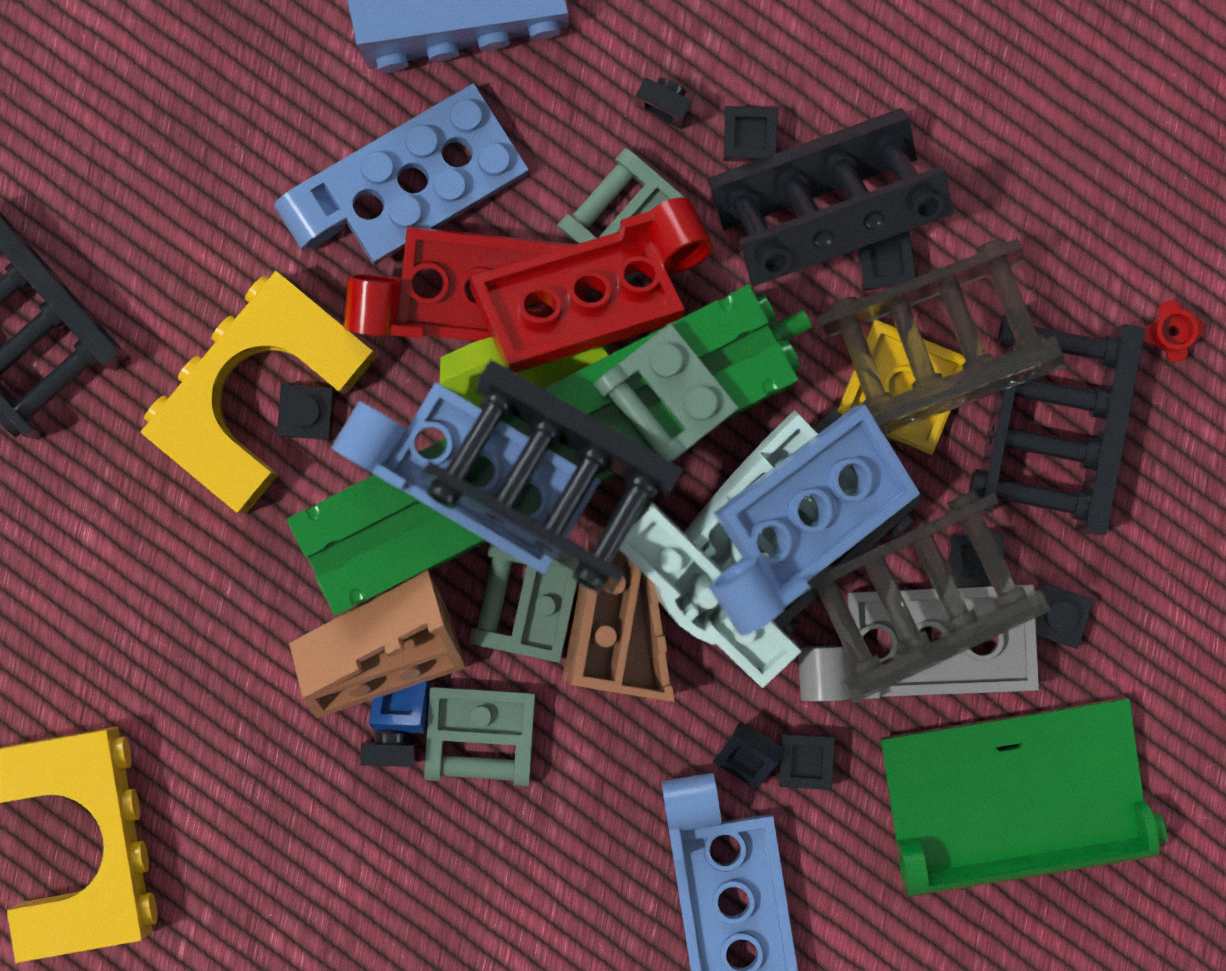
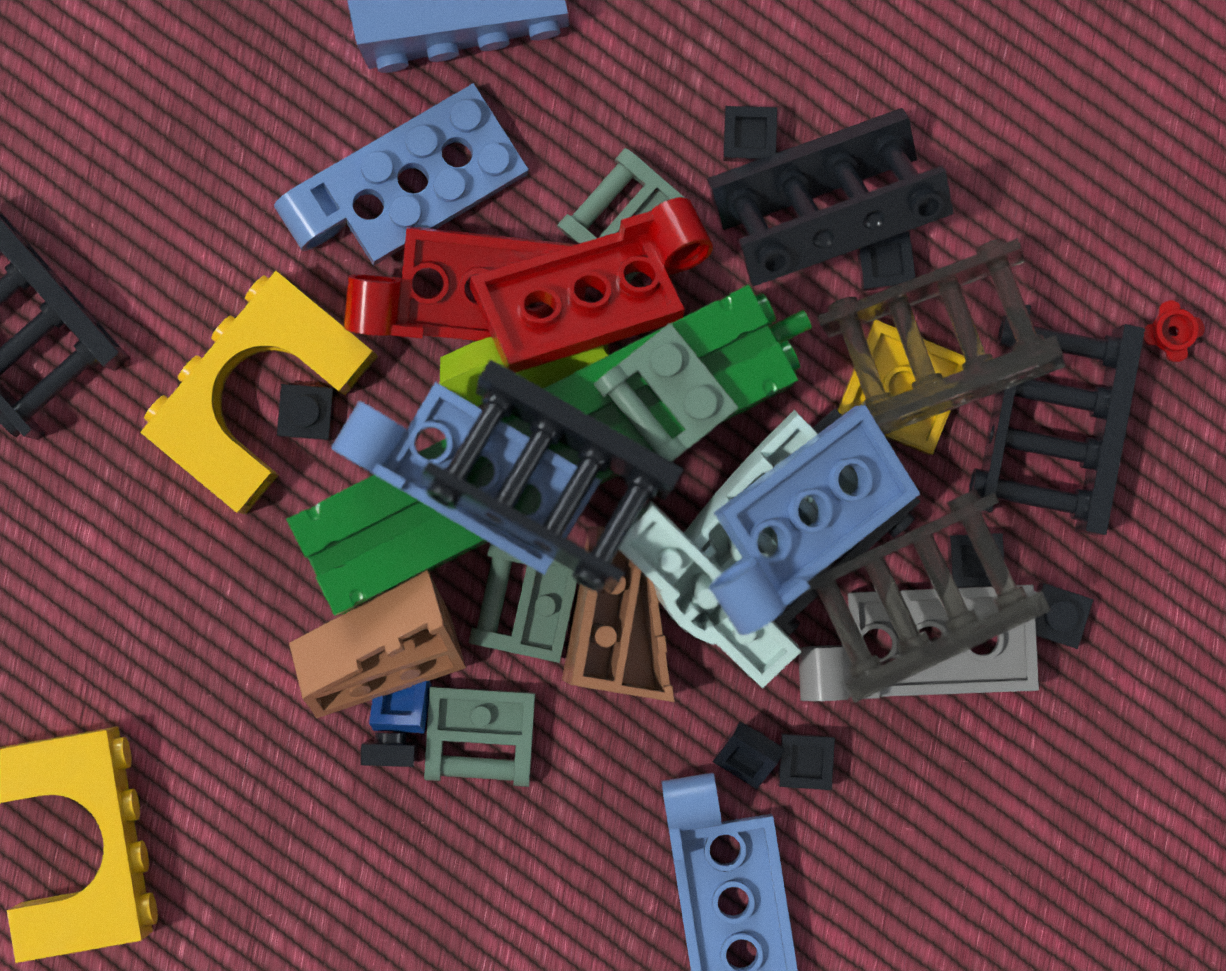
(664, 101): black plate -> none
(1019, 811): green door -> none

